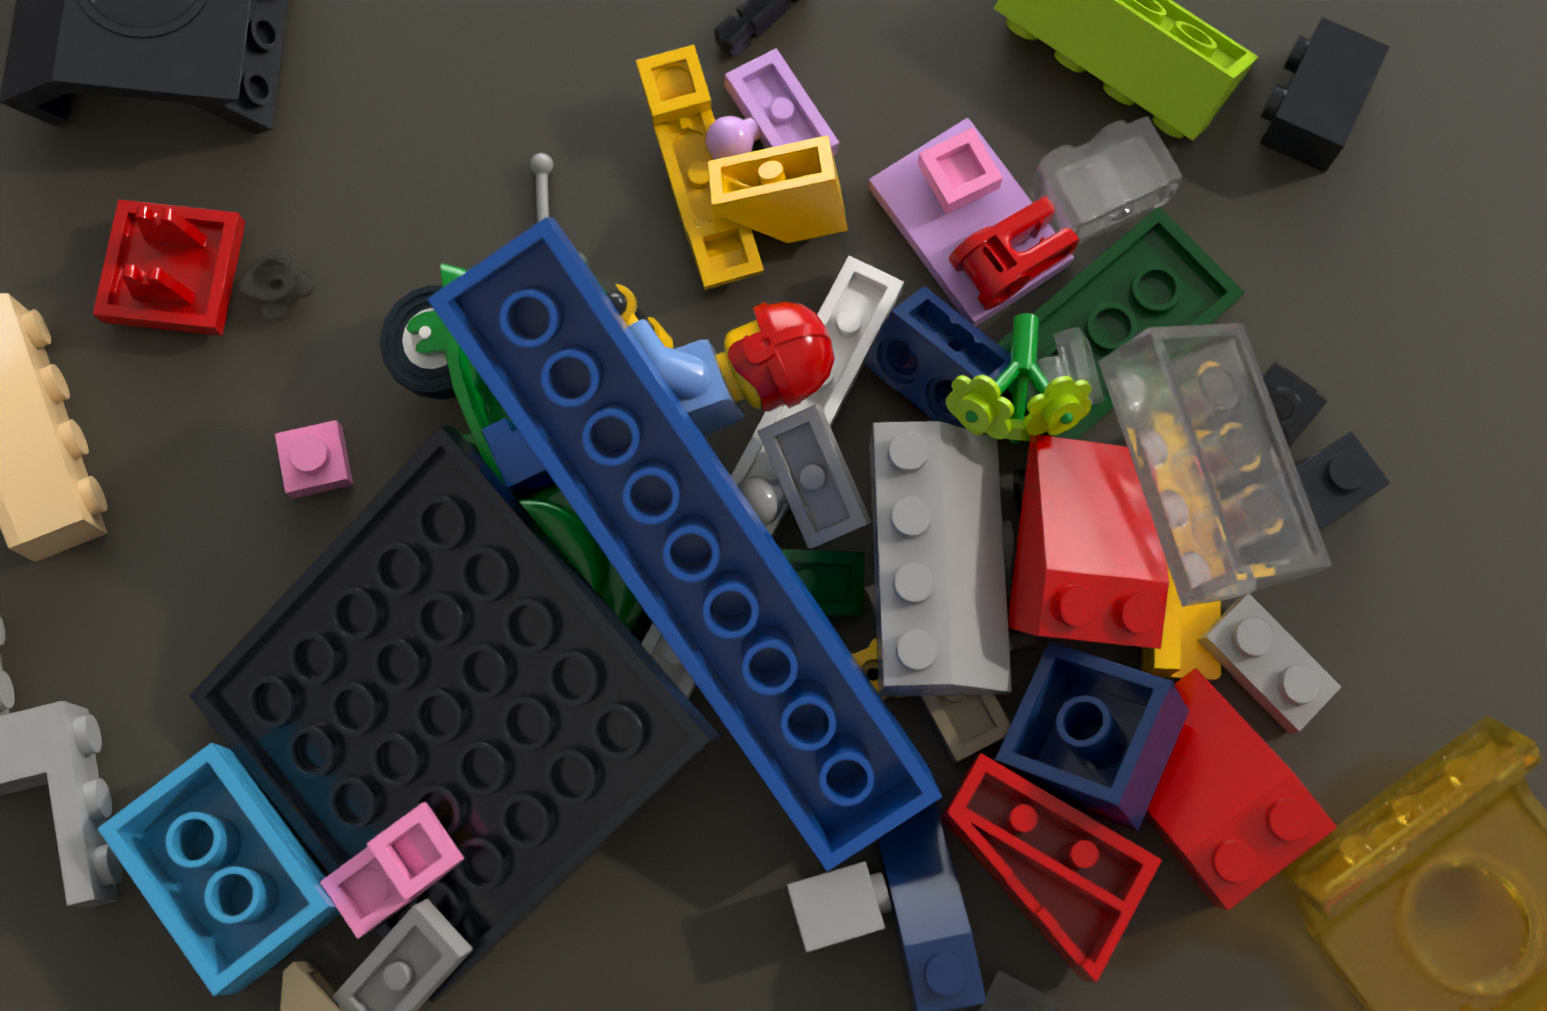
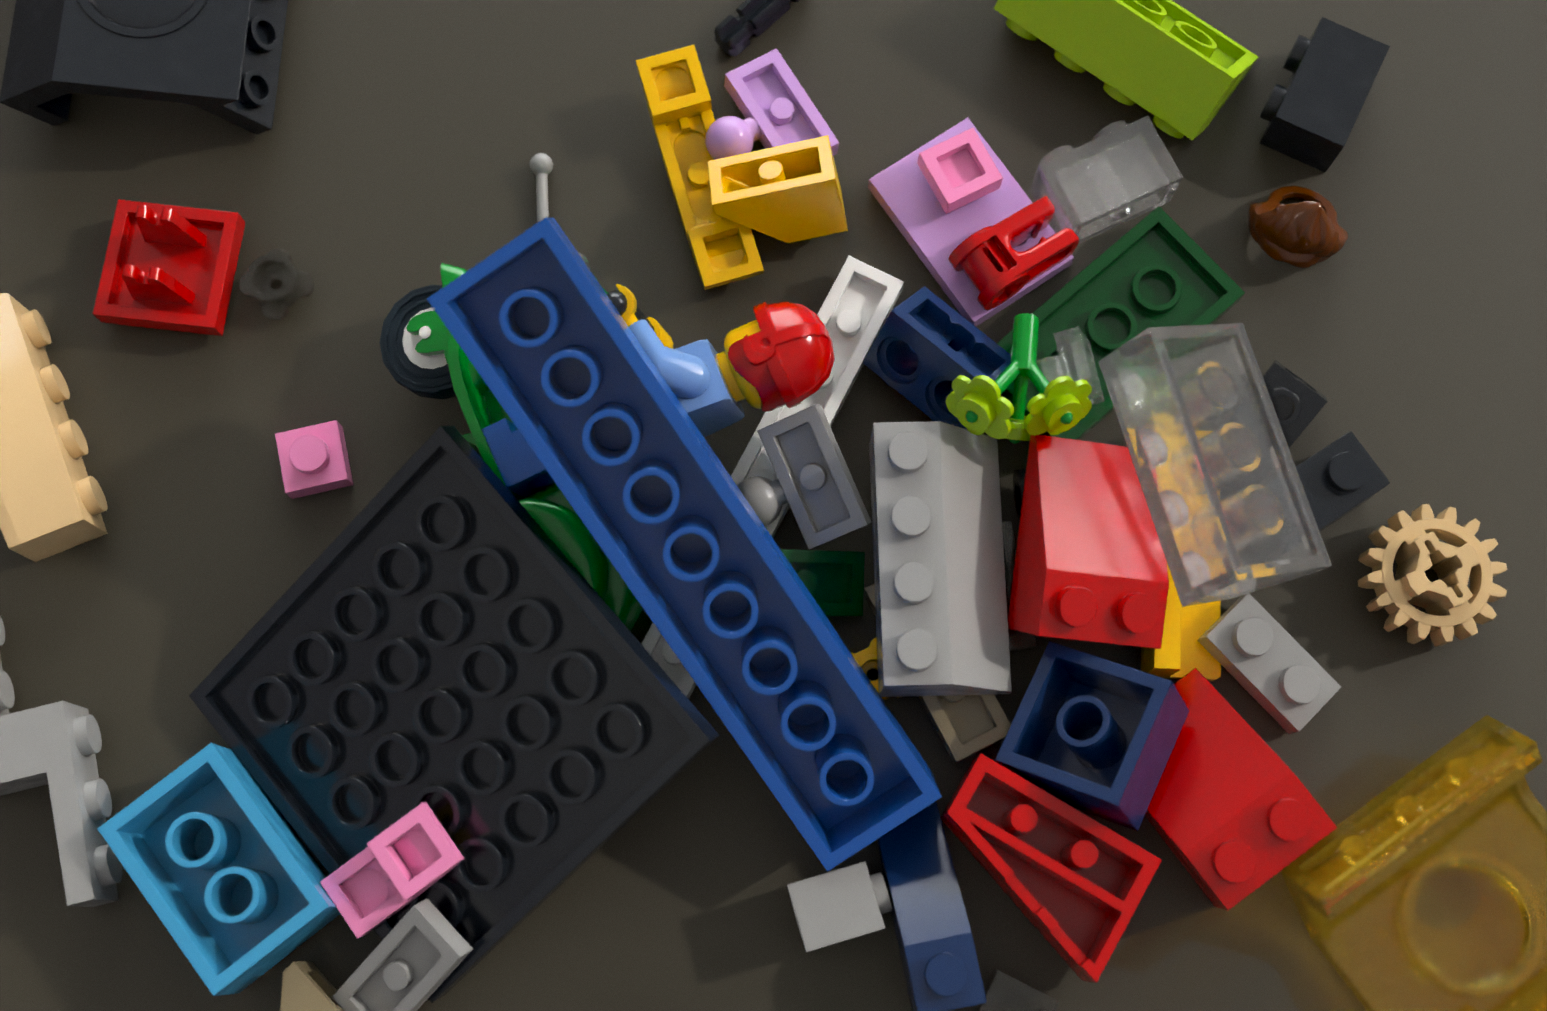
(1296, 231): none -> reddish brown piece
(1448, 601): none -> tan gear

